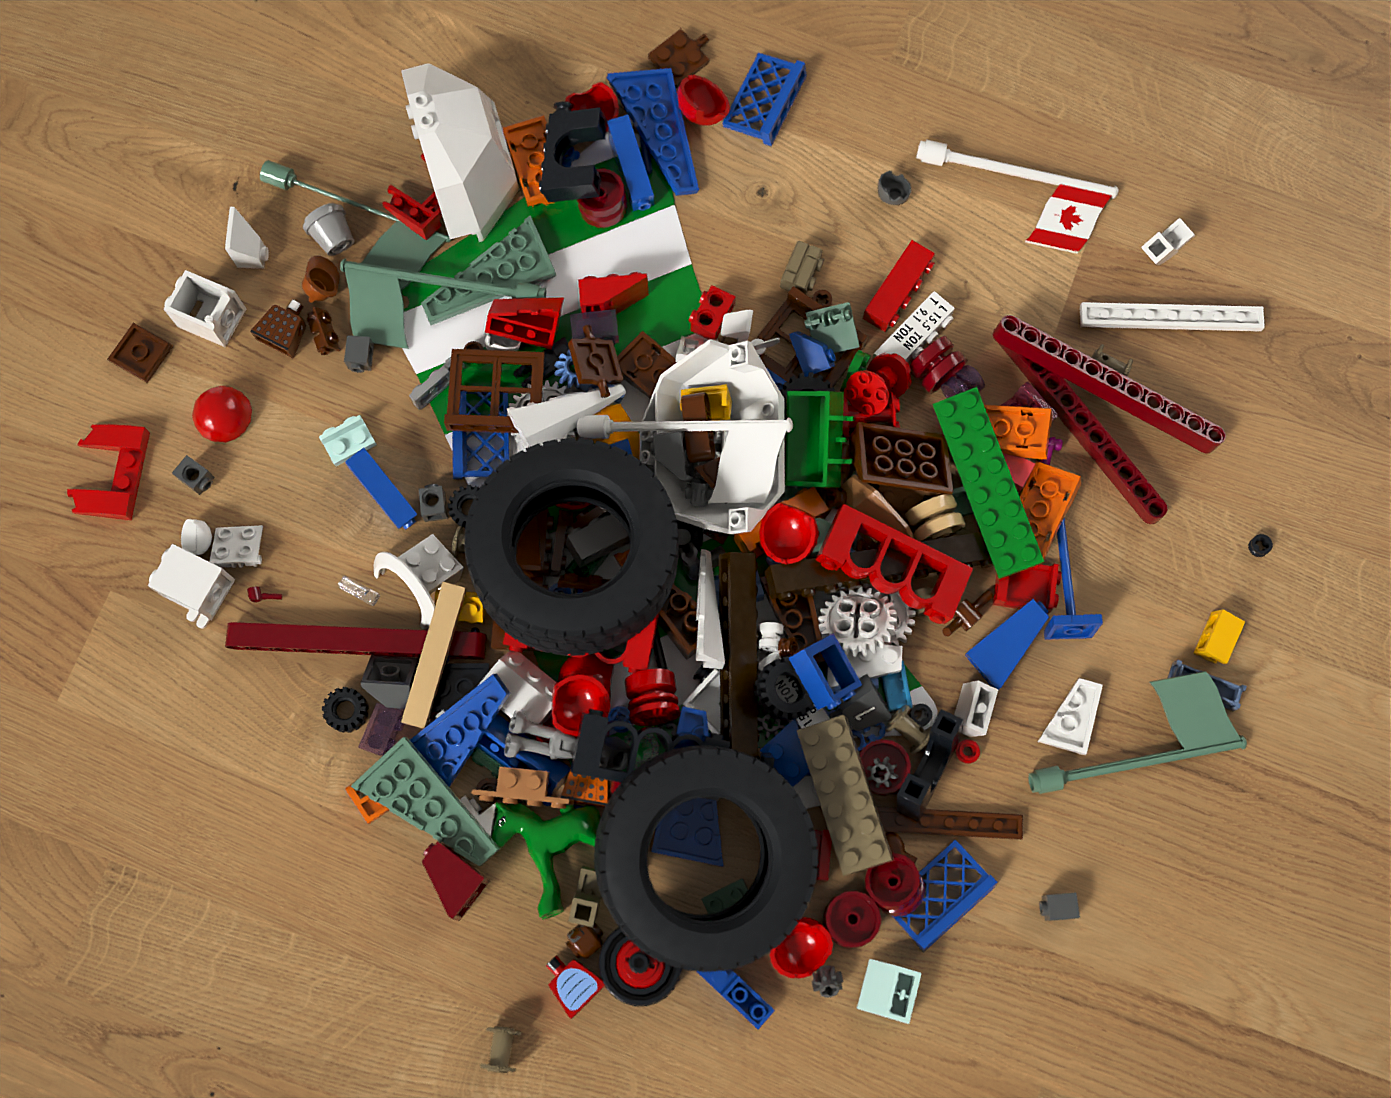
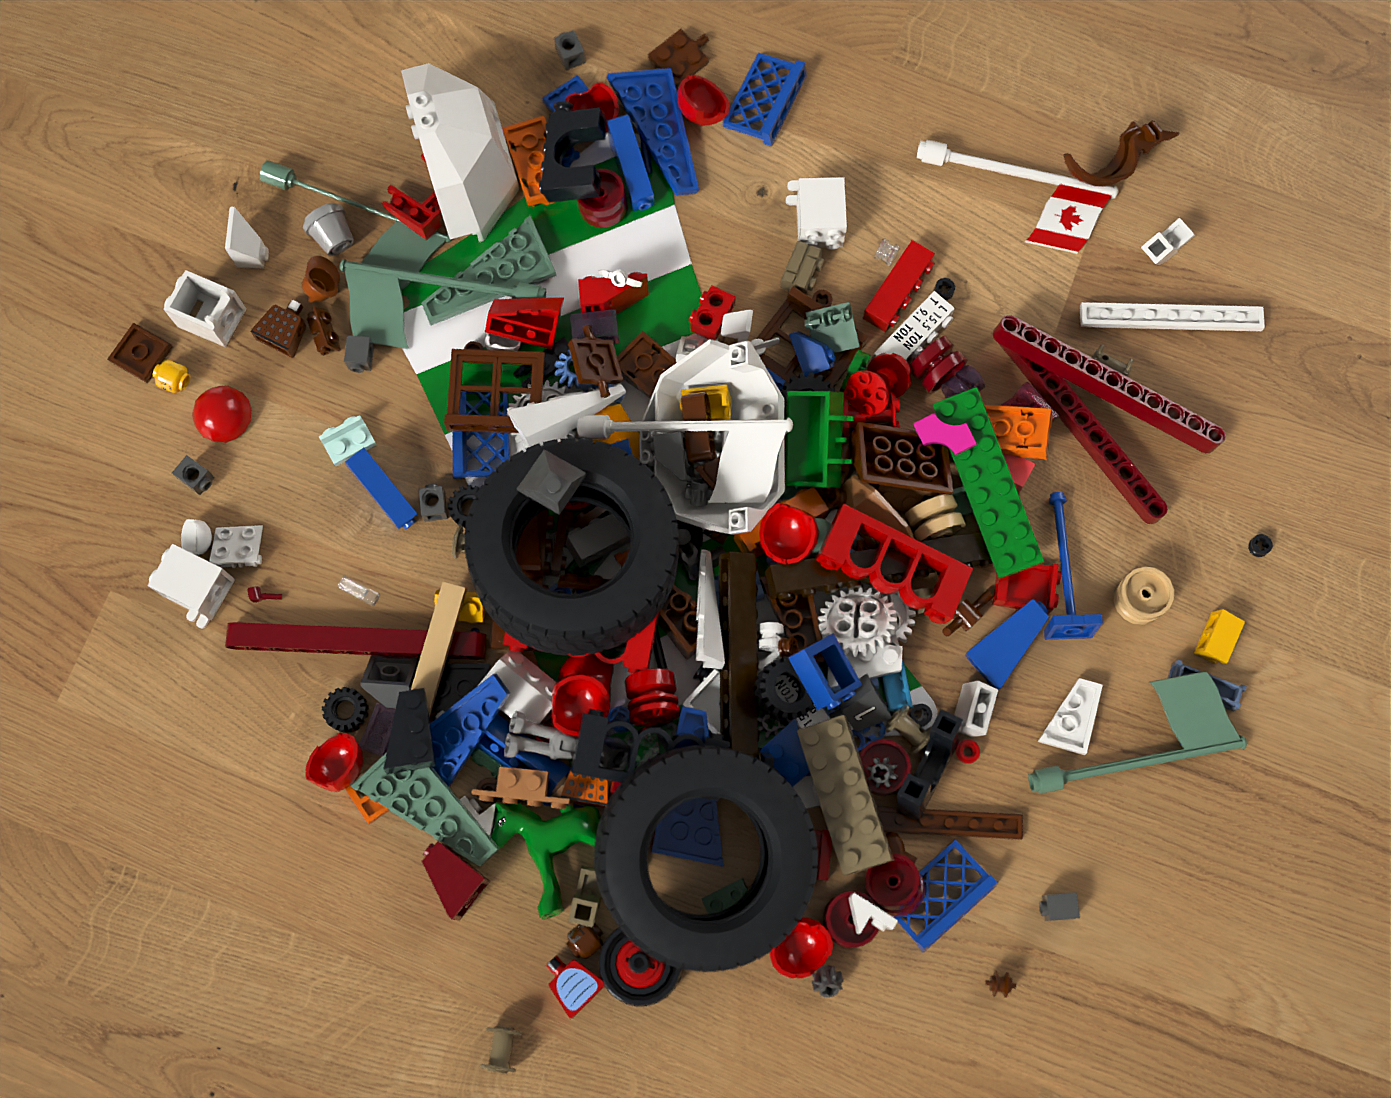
(132, 448): red wedge -> none
(171, 376): none -> yellow head
(335, 763): none -> red cylinder
(411, 734): none -> black wedge
(423, 571): white piece -> none
(433, 386): light grey hinge -> none
(551, 481): none -> dark grey slope
(560, 94): none -> blue plate
(572, 57): none -> dark grey brick
(620, 278): none -> white piece
(739, 995): blue slope -> none
(820, 211): none -> white container
(863, 910): none -> white slope
(887, 252): none -> clear wheel
(889, 991): light aqua slope -> none
(893, 188): dark grey hair -> none
(946, 282): none -> black bush
(955, 437): none -> dark pink tile
(1000, 984): none -> reddish brown wheel
(1046, 502): orange piece -> none
(1053, 444): magenta arm -> none
(1127, 156): none -> reddish brown piece
(1143, 595): none -> tan wheel

